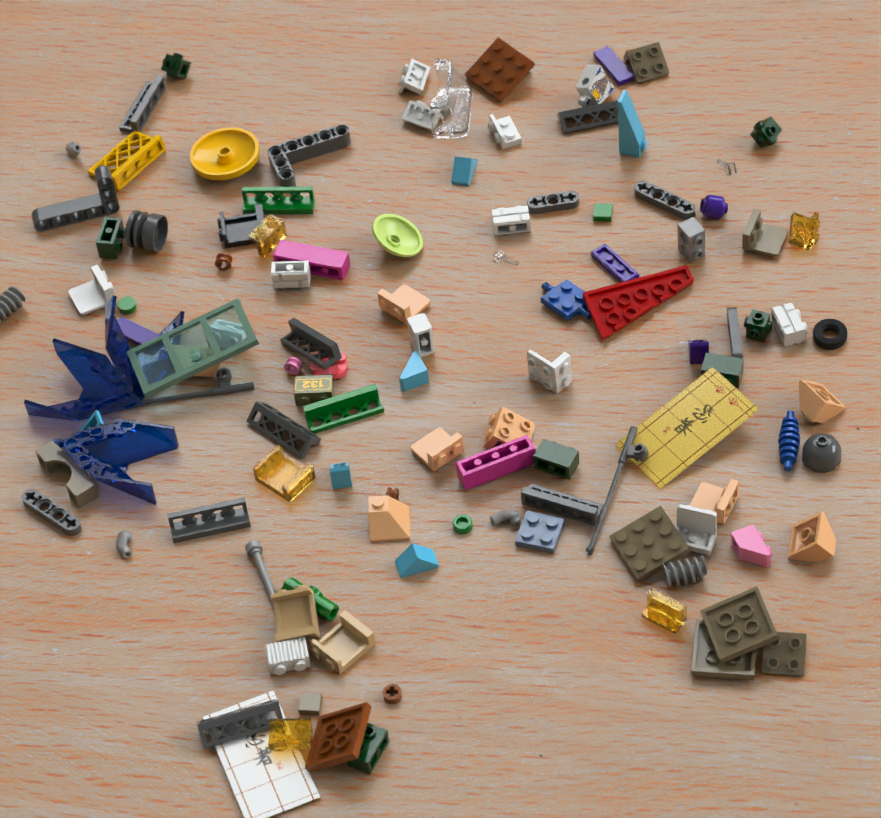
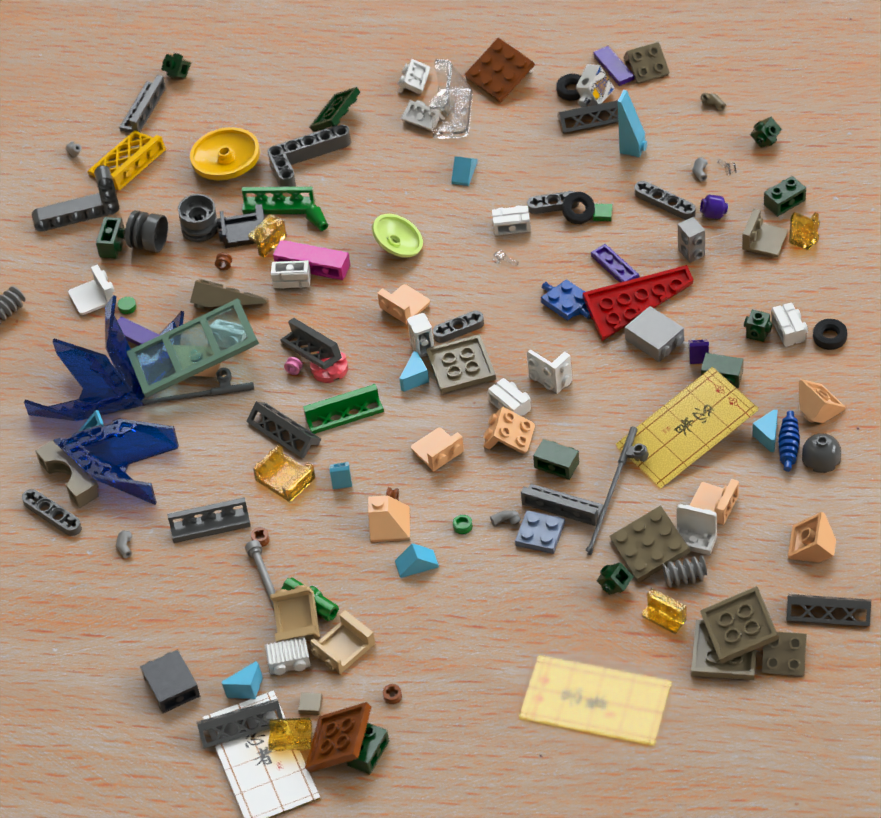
(170, 681): none -> panel
(198, 217): none -> dark grey wheel
(213, 295): none -> dark tan wedge
(244, 683): none -> medium azure slope
(260, 531): none -> dark orange bush
(313, 389): brick -> none
(316, 217): none -> green cone
(335, 109): none -> dark green plate
(460, 364): none -> dark tan plate
(465, 319): none -> dark grey beam
(495, 462): dark pink brick -> none
(504, 131): white bracket -> none
(509, 396): none -> white brick
(568, 79): none -> black tyre
(578, 197): none -> black tyre
(595, 700): none -> clear yellow piece
(614, 578): none -> dark green brick
(654, 333): none -> brick
(698, 169): none -> light grey arm
(713, 99): none -> dark tan arm
(734, 332): beam -> none
(750, 546): bright pink slope -> none
(765, 430): none -> medium azure slope
(784, 196): none -> dark green brick
(825, 601): none -> dark grey fence

